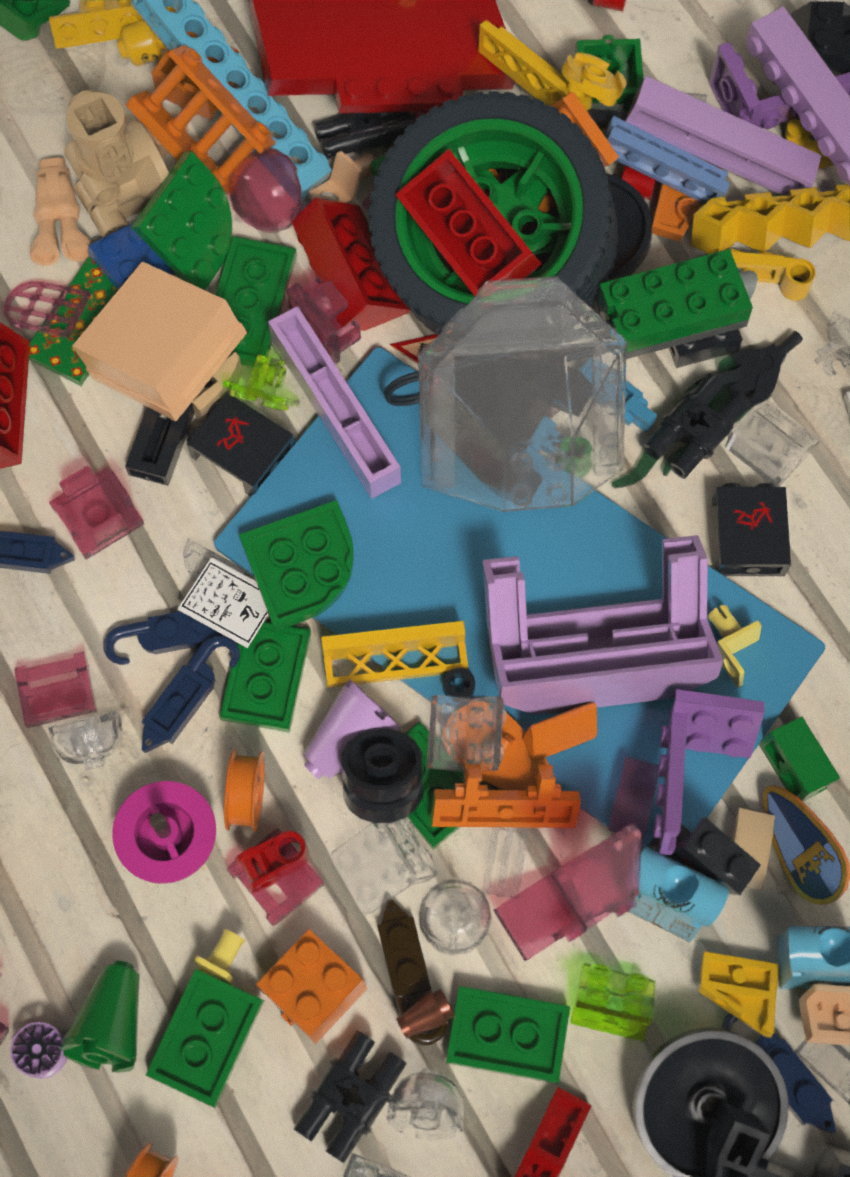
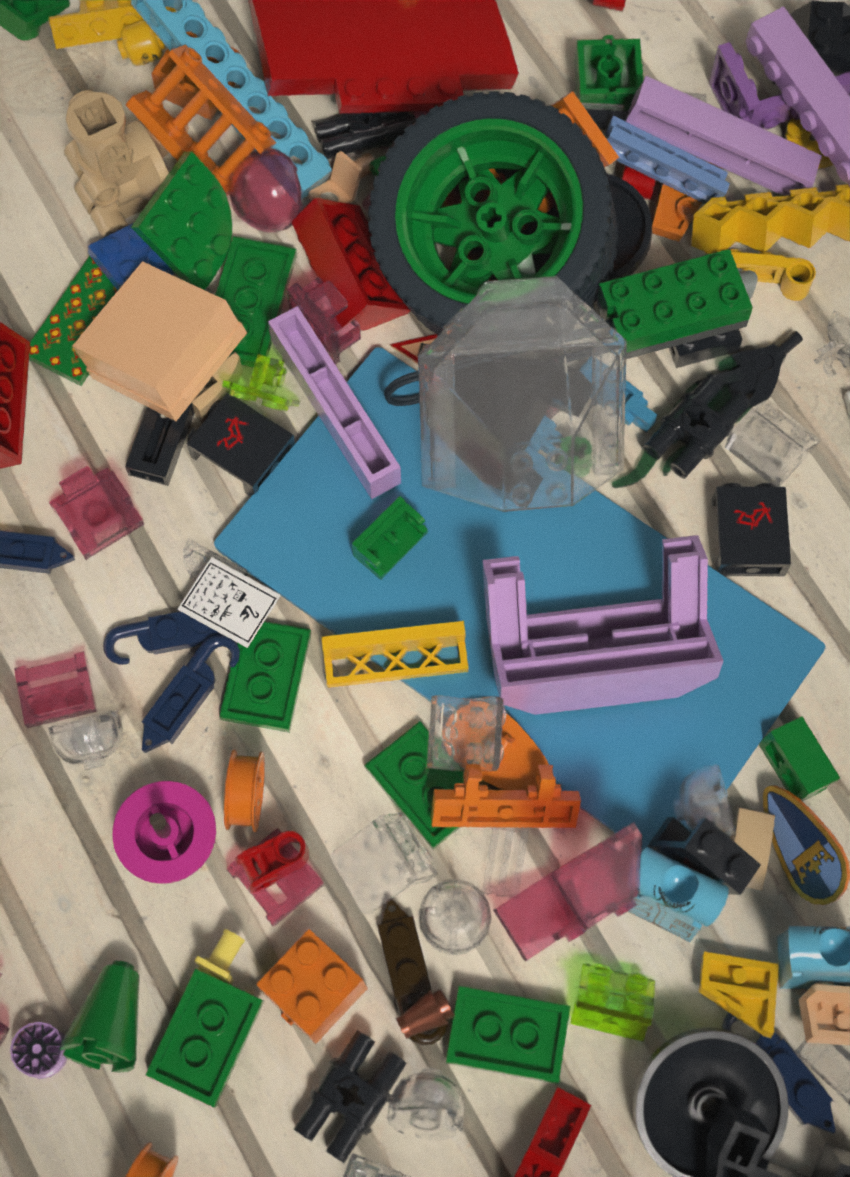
(48, 317): clear pink window -> none
(56, 202): light nougat piece -> none
(301, 563): green plate -> none
(349, 716): lavender cone -> none
(382, 775): black wheel -> none
(389, 538): none -> green hinge
(466, 225): red slope -> none
(468, 679): black bush -> none
(524, 65): yellow fence -> none
(562, 731): orange slope -> none
(590, 77): yellow plate -> none
(634, 795): slope -> none
(702, 725): medium lavender bracket -> none
(705, 795): none -> clear cylinder
(733, 640): light yellow bracket -> none

